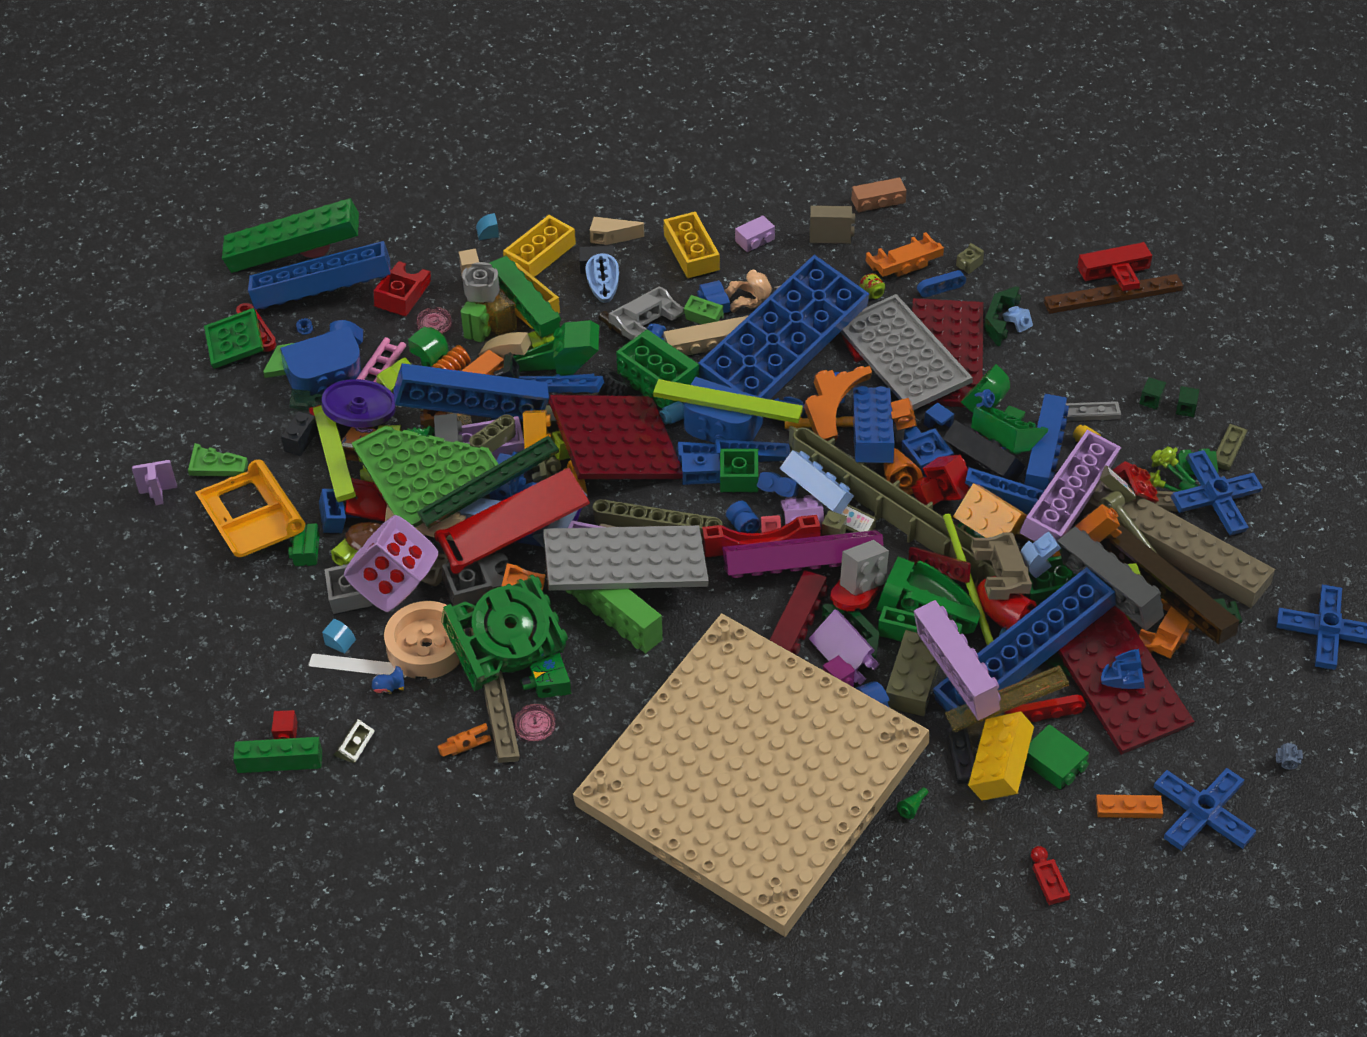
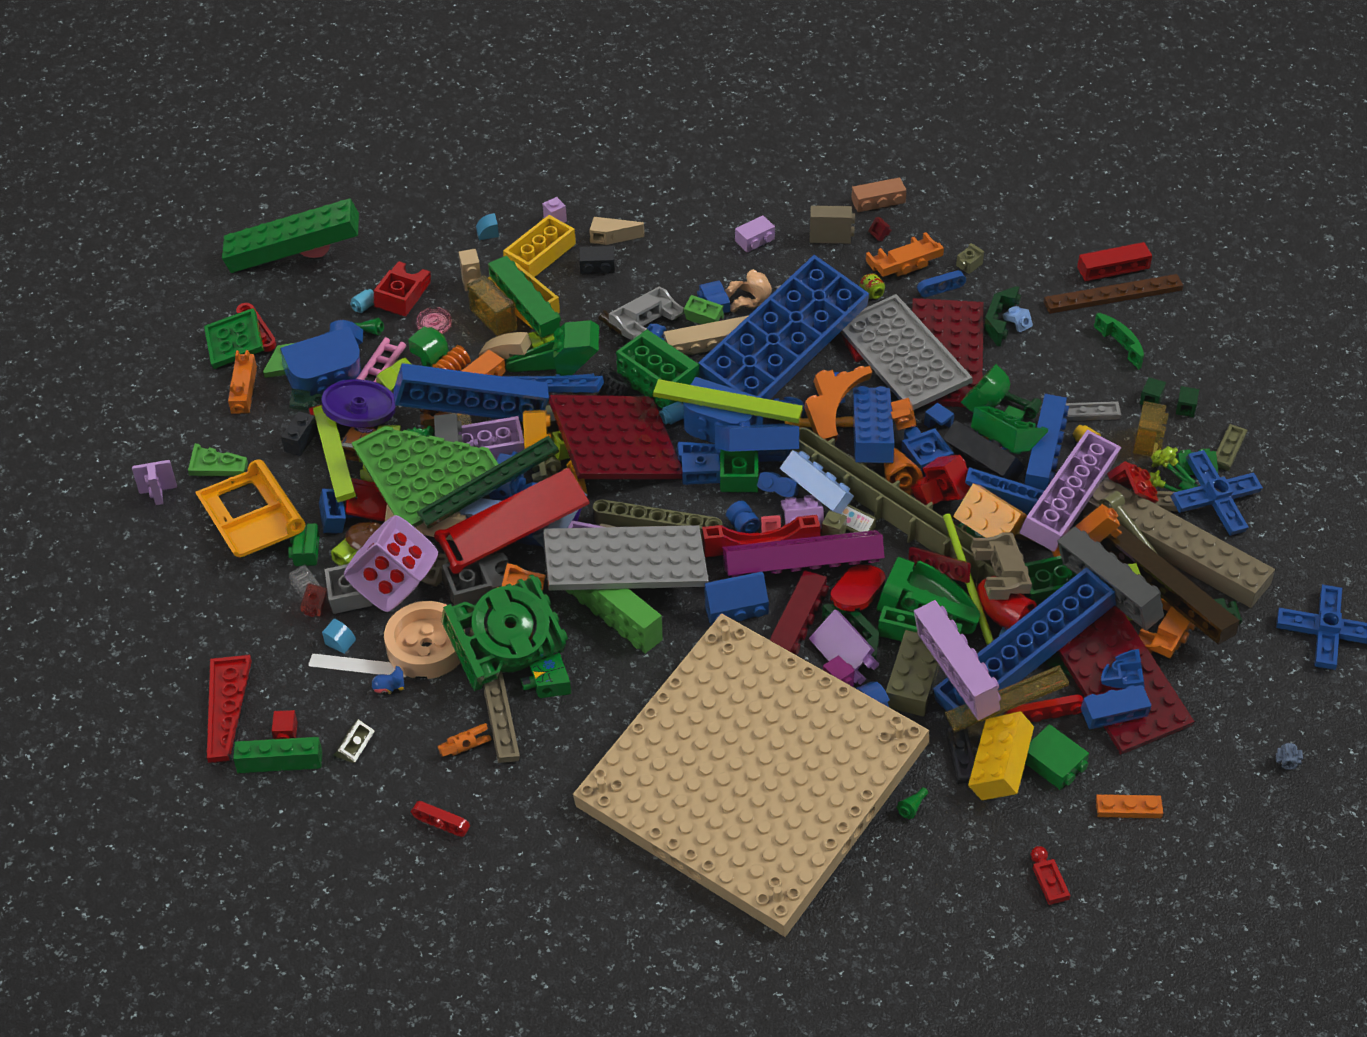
(226, 696): none -> red wing
(242, 383): none -> orange brick
(301, 576): none -> clear slope
(304, 322): blue bush -> none
(313, 600): none -> clear red brick
(319, 275): blue brick -> none
(363, 301): none -> medium azure brick
(372, 326): none -> green cone
(440, 818): none -> red beam
(475, 321): bright green brick -> none
(480, 282): light grey brick -> none
(495, 433): olive beam -> none
(510, 368): black tile -> none
(534, 722): clear pink tile -> none
(555, 208): none -> lavender brick
(611, 273): light blue piece -> none
(691, 245): yellow brick -> none
(737, 597): none -> blue slope
(756, 437): none -> blue brick
(864, 567): light grey brick -> none
(879, 229): none -> dark red tile
(987, 398): blue plate -> none
(1030, 407): none -> dark green brick
(1037, 553): light blue brick -> none
(1109, 326): none -> green slope
(1115, 706): none -> blue brick
(1116, 483): olive slope -> none
(1125, 277): red plate -> none
(1151, 429): none -> clear yellow brick
(1197, 817): blue piece -> none

